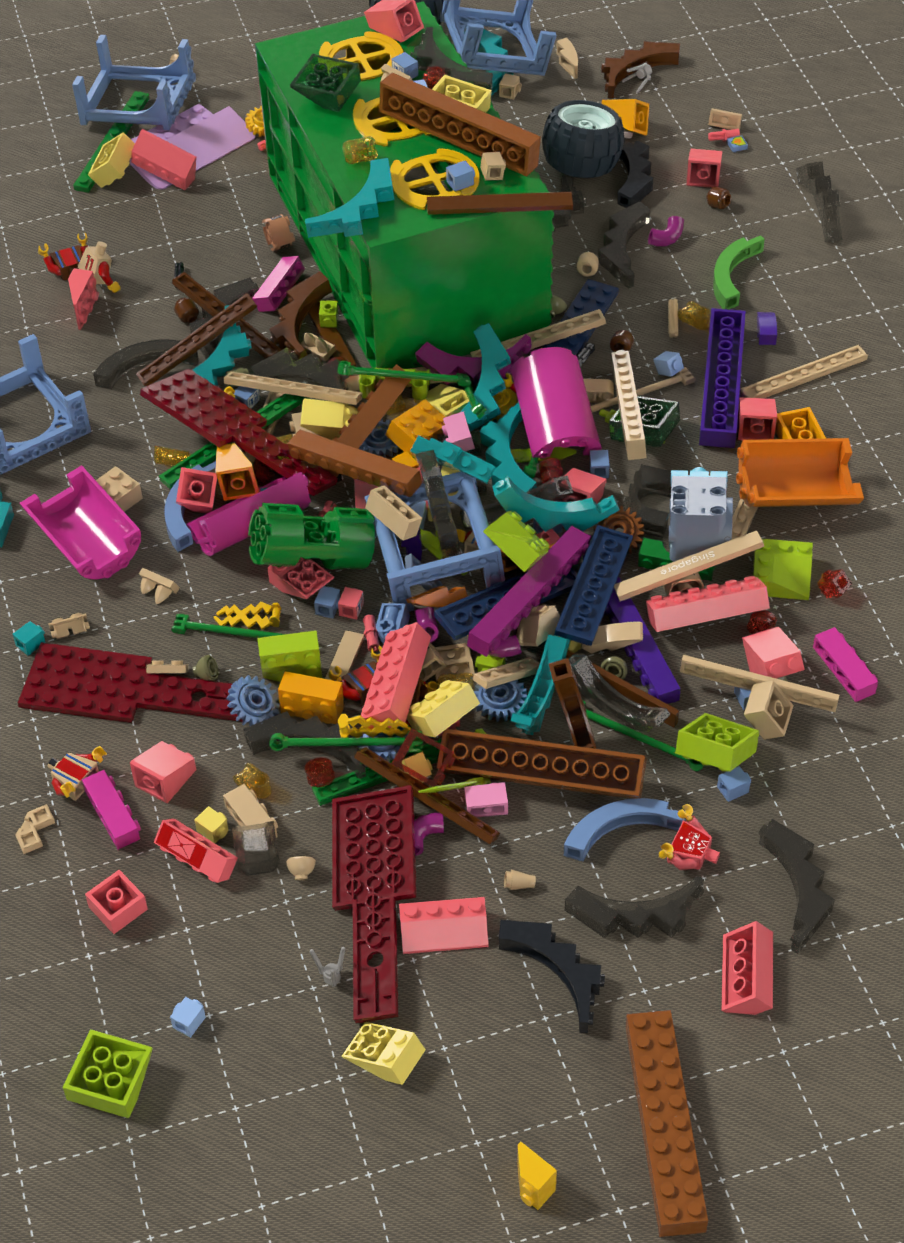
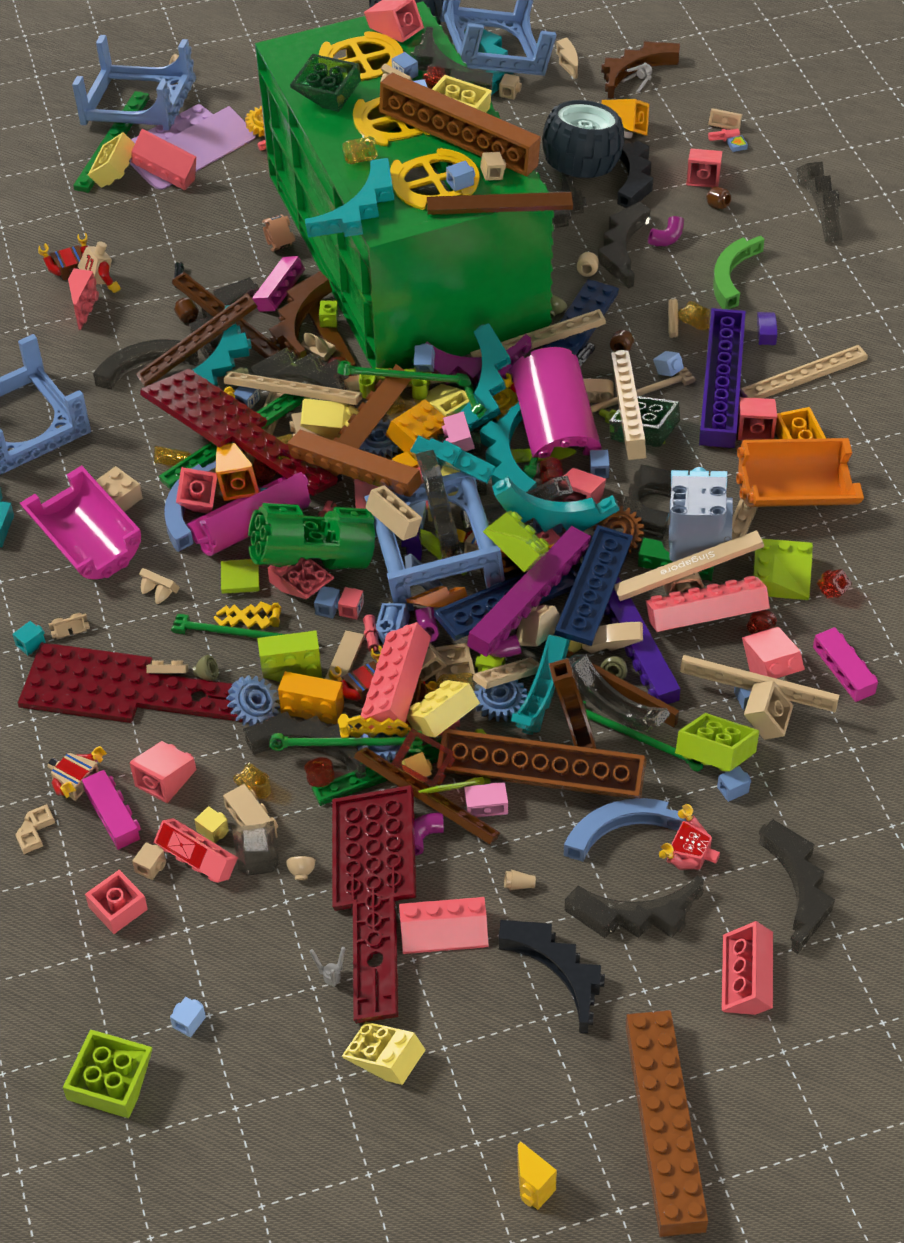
(149, 861): none -> tan brick
(239, 576): none -> lime tile
(424, 358): none -> medium blue brick

